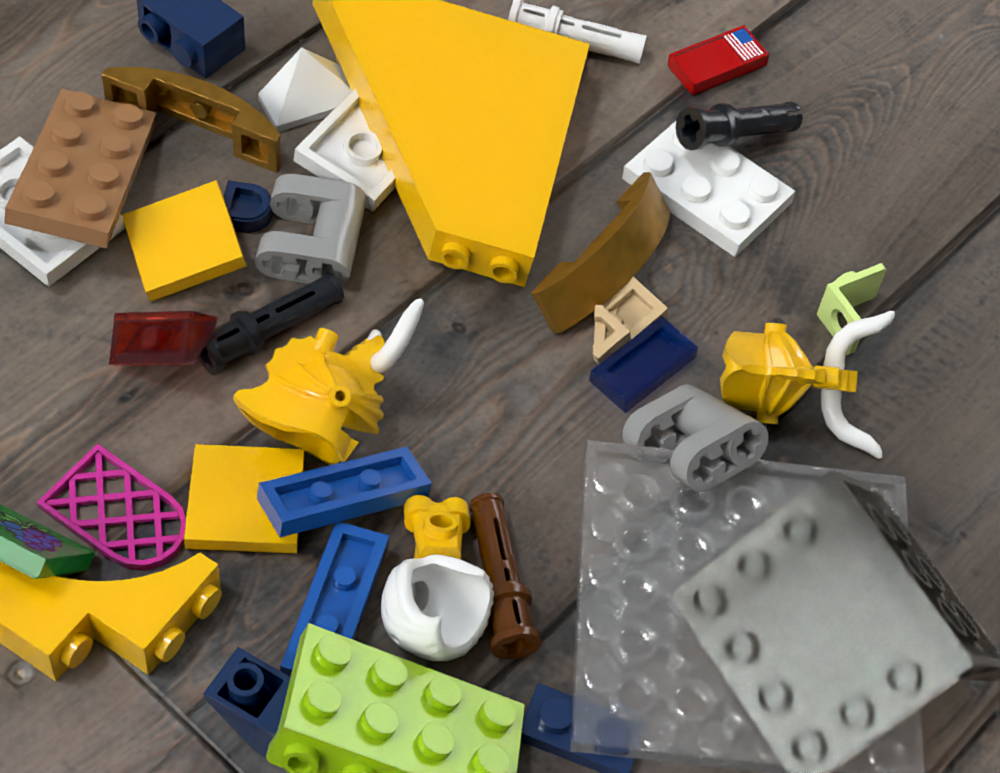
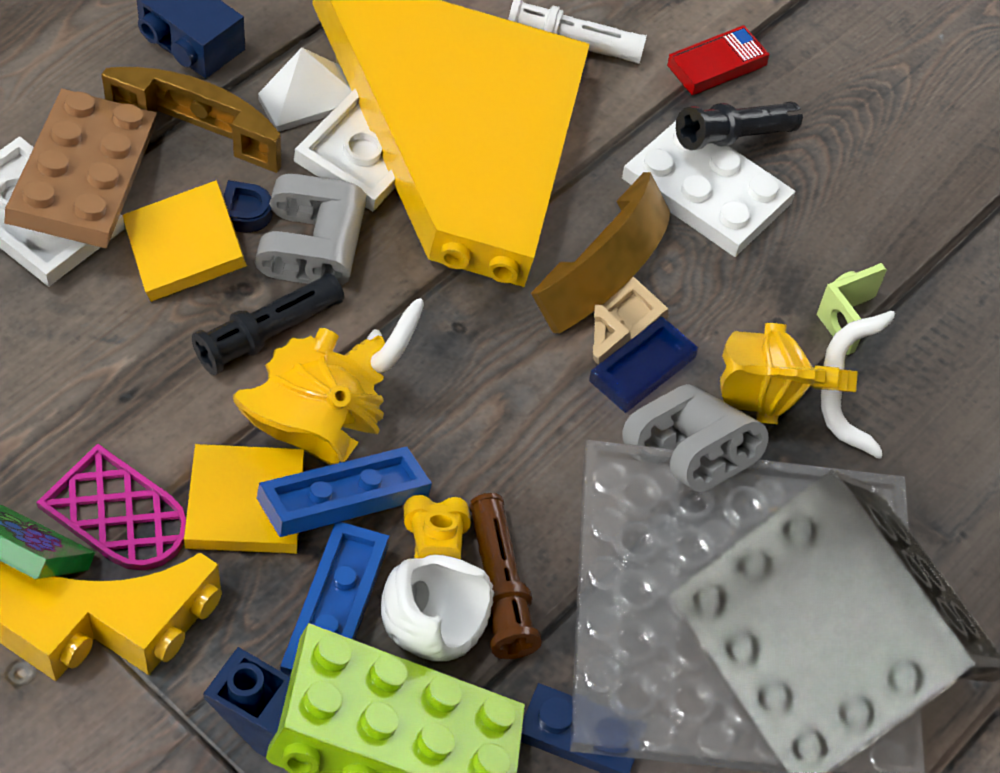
(159, 338): clear red slope -> none

